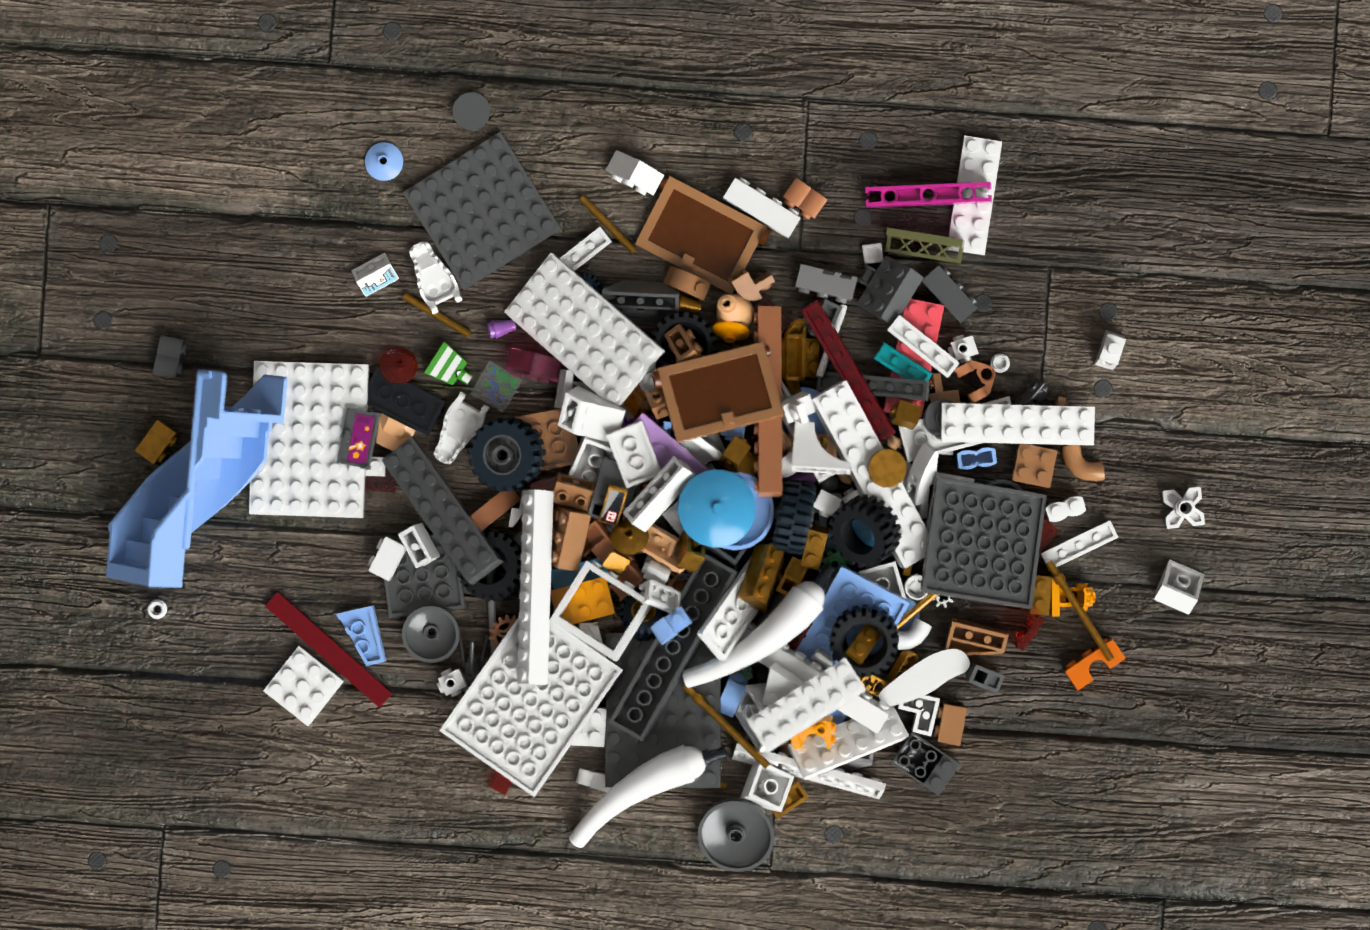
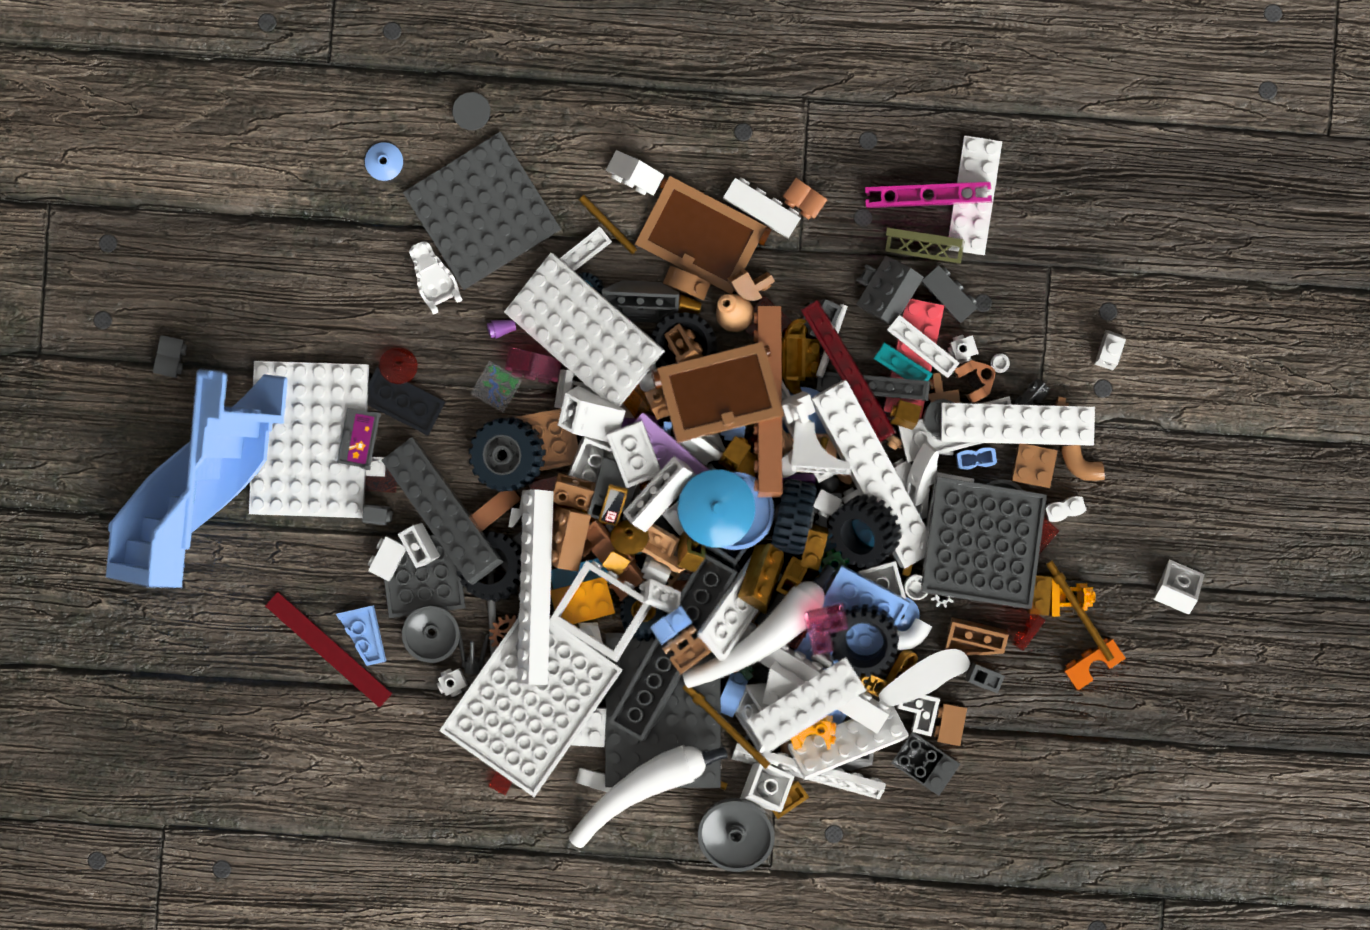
(151, 609): white plate -> none
(157, 442): pearl gold brick -> none
(303, 685): white plate -> none
(374, 274): white panel -> none
(377, 514): none -> dark grey brick
(392, 432): light nougat slope -> none
(439, 316): pearl gold bar -> none
(448, 366): torso -> none
(458, 428): white animal -> none
(690, 654): none -> medium nougat plate
(731, 331): light orange dish -> none
(822, 623): none -> clear pink brick
(825, 283): light grey wedge -> none
(863, 643): pearl gold plate -> none
(872, 253): white tile -> none
(887, 468): pearl gold tile -> none
(914, 610): pearl gold bar -> none
(1080, 544): white plate -> none
(1189, 499): white plant -> none

